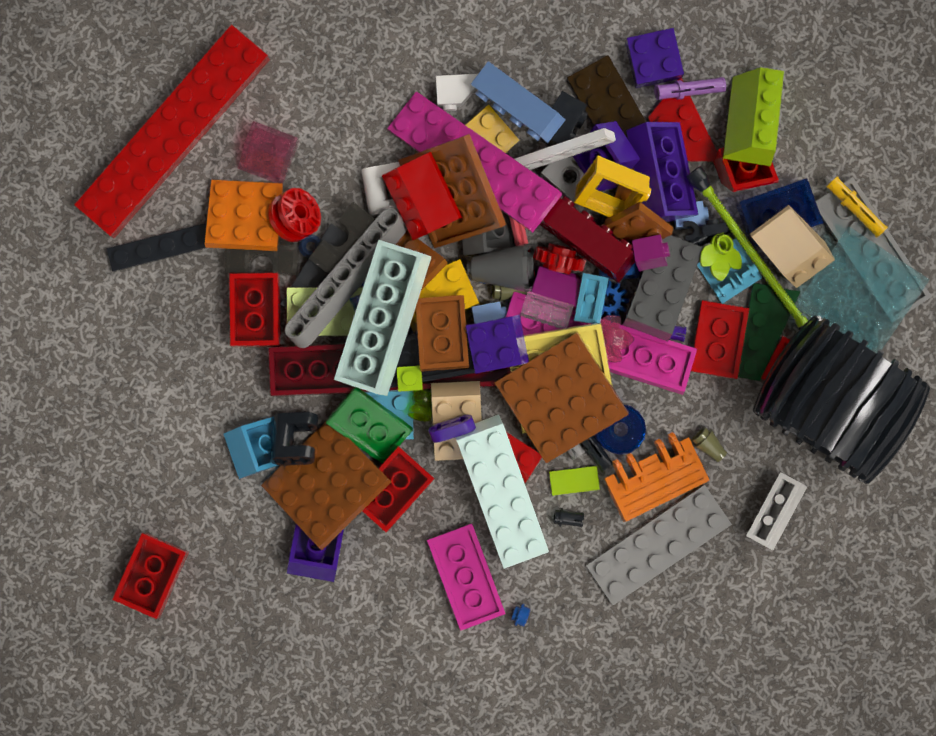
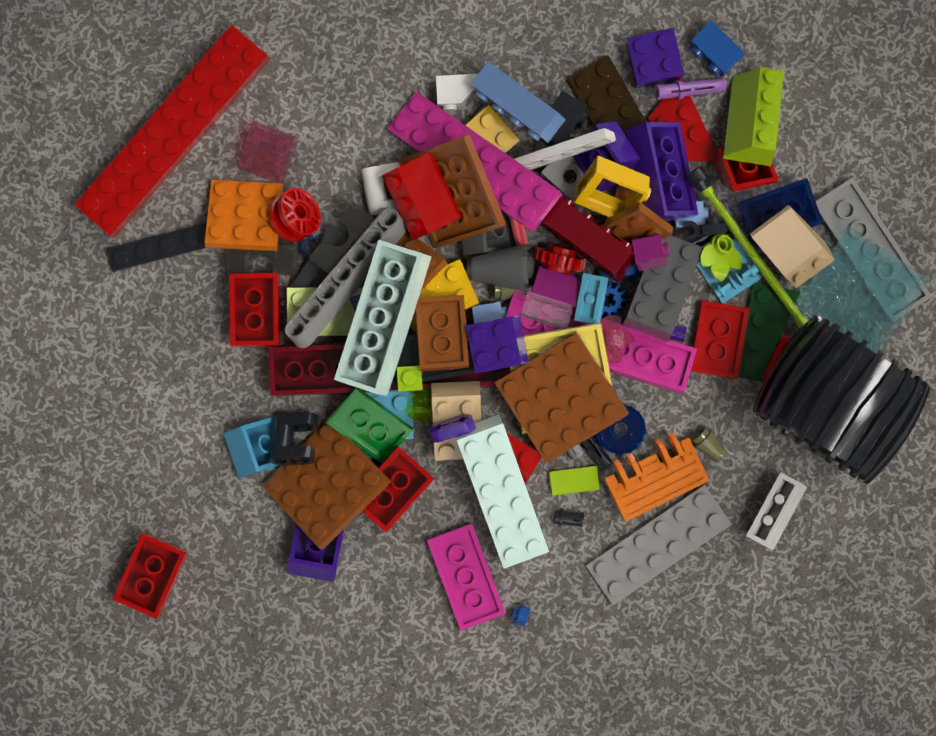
(716, 49): none -> blue brick
(856, 206): yellow pin -> none

